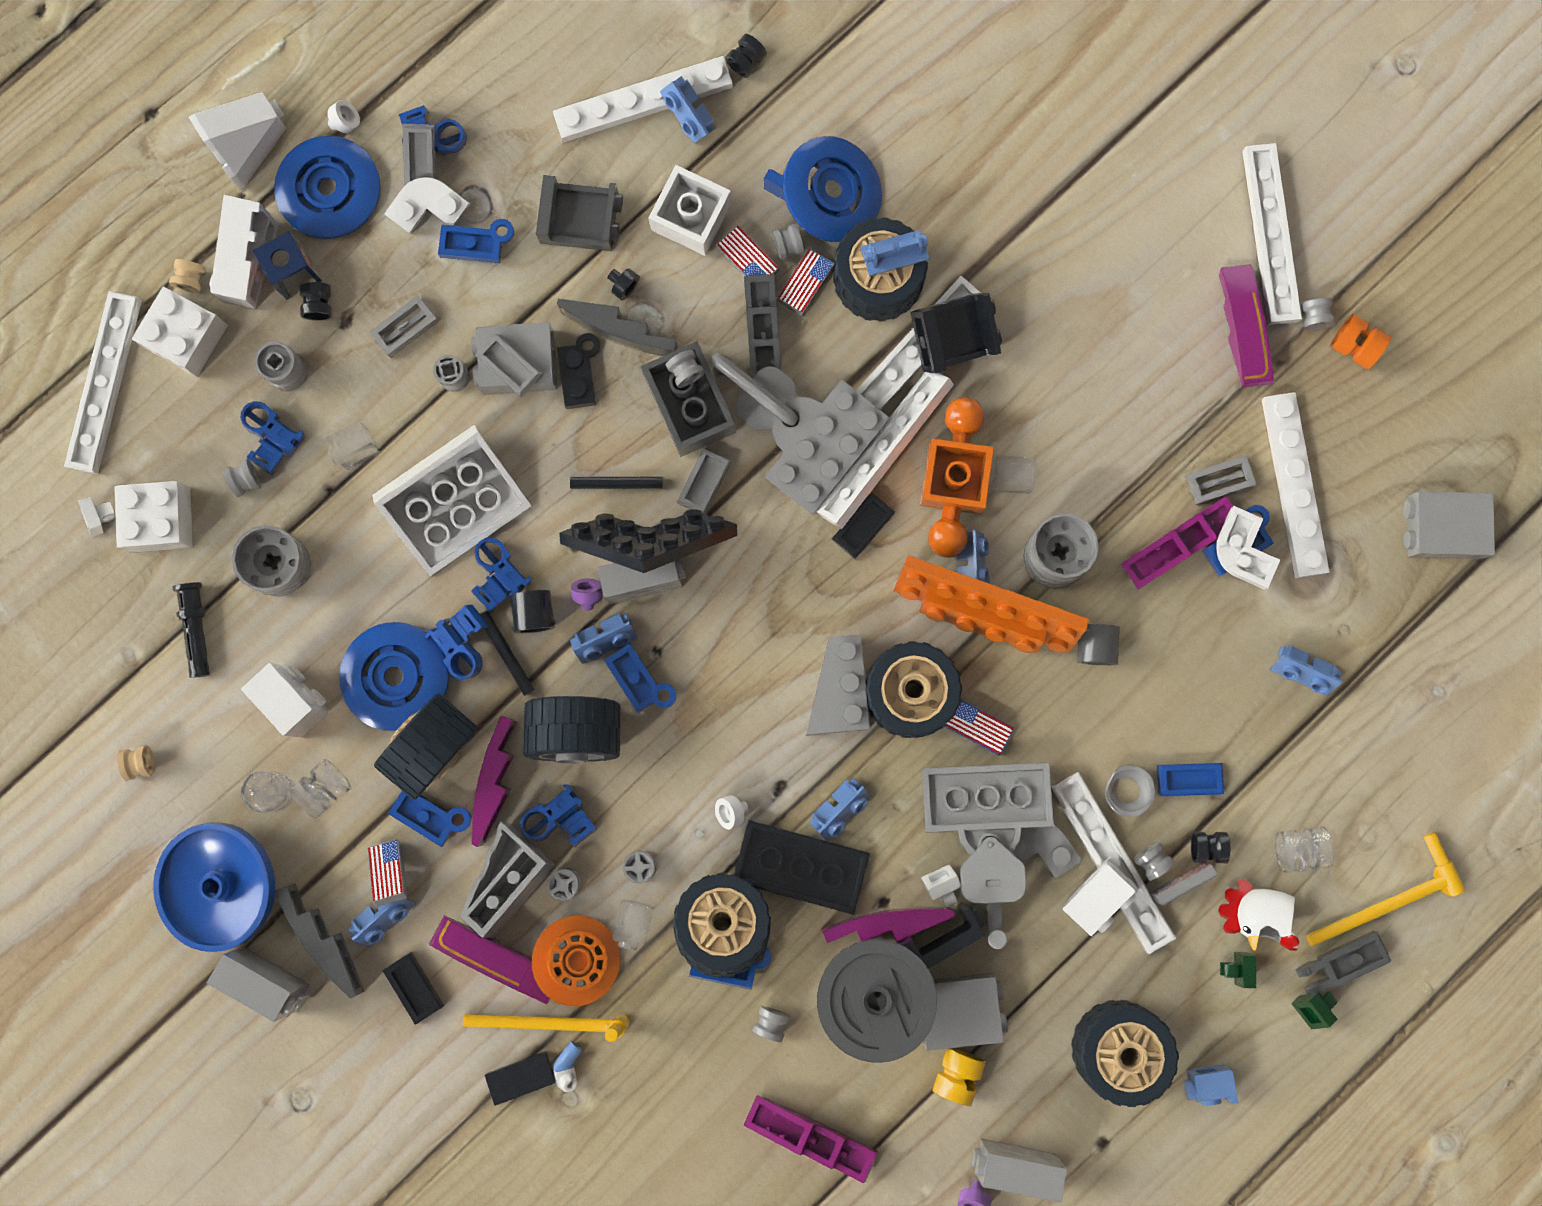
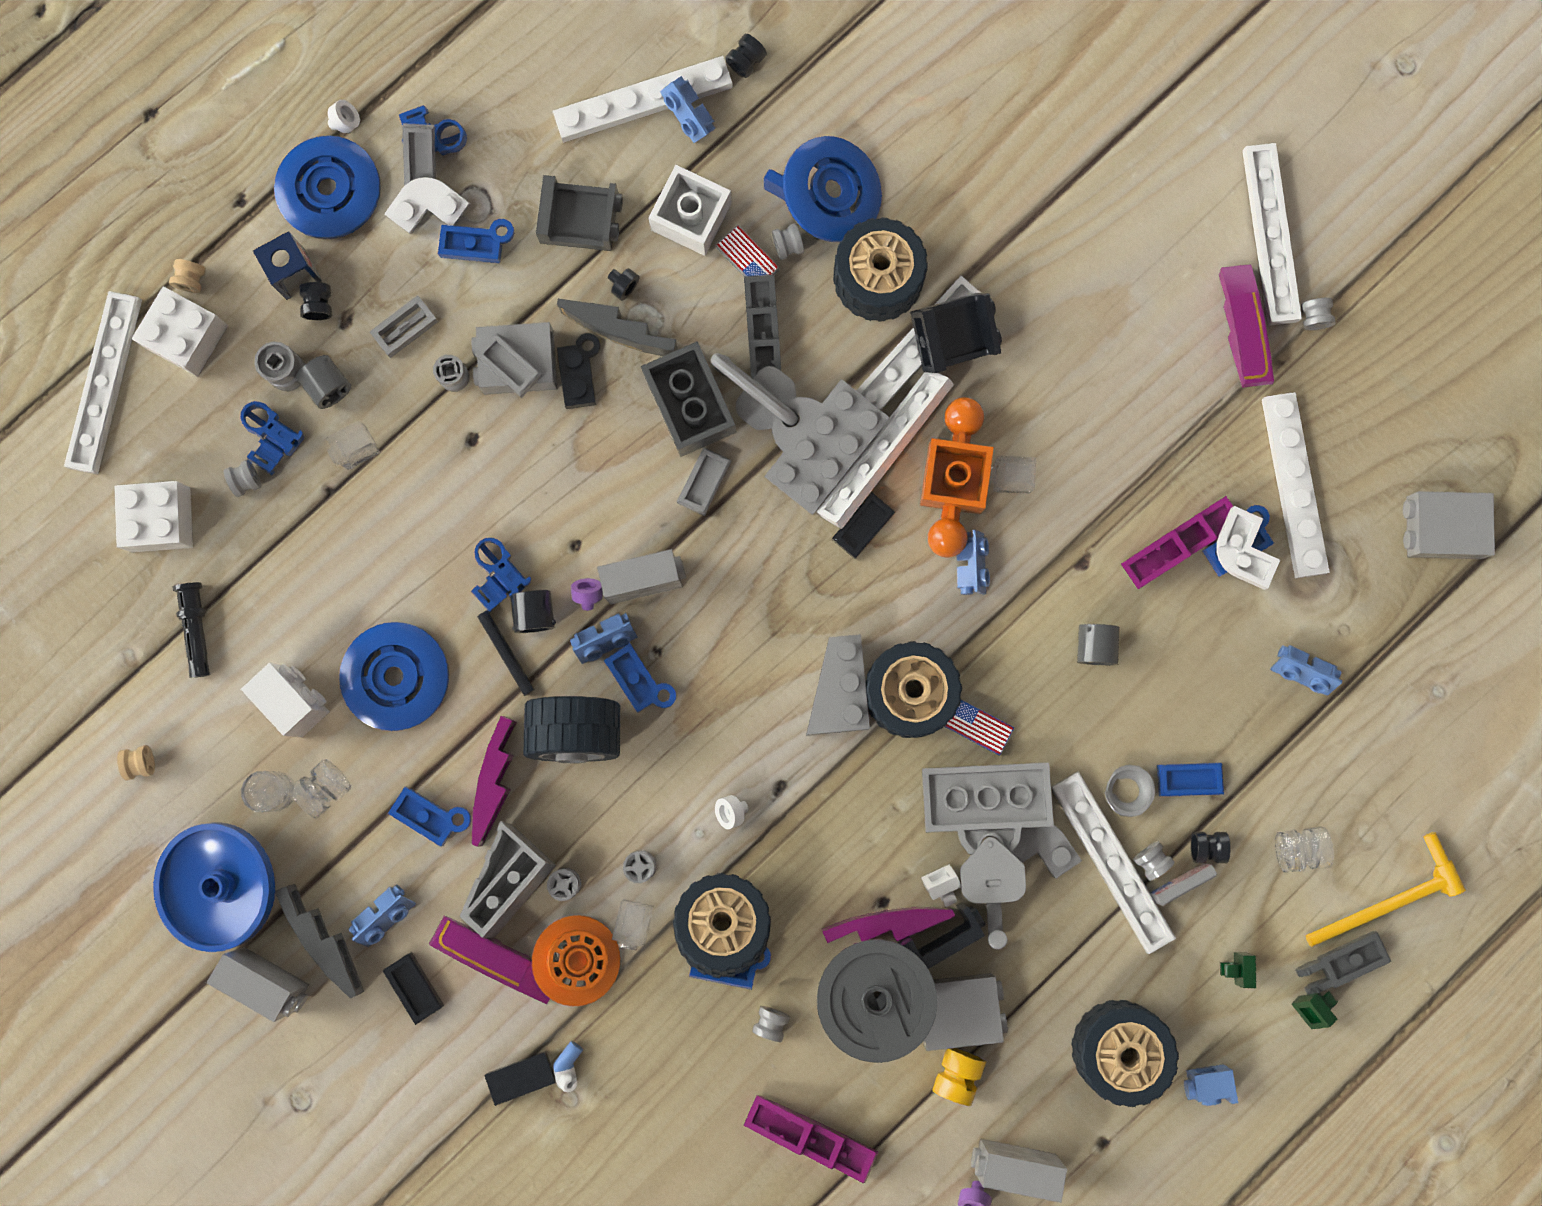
(95, 515): white tile -> none
(236, 271): white wedge -> none
(241, 134): white slope -> none
(254, 555): light grey wheel -> none
(323, 381): none -> dark grey piece
(387, 873): tile -> none
(425, 746): black wheel -> none
(451, 500): white slope -> none
(453, 637): blue piece -> none
(565, 812): blue piece -> none
(613, 1028): yellow bar -> none
(640, 482): black bar -> none
(647, 547): black plate -> none
(685, 368): light grey wheel -> none
(802, 867): black tile -> none
(805, 282): tile -> none
(832, 821): medium blue hinge -> none
(895, 252): medium blue hinge -> none
(988, 608): orange plate -> none
(1063, 534): light grey wheel -> none
(1100, 898): white piece -> none
(1196, 488): light grey tile -> none
(1259, 914): white piece -> none
(1370, 346): orange wheel -> none

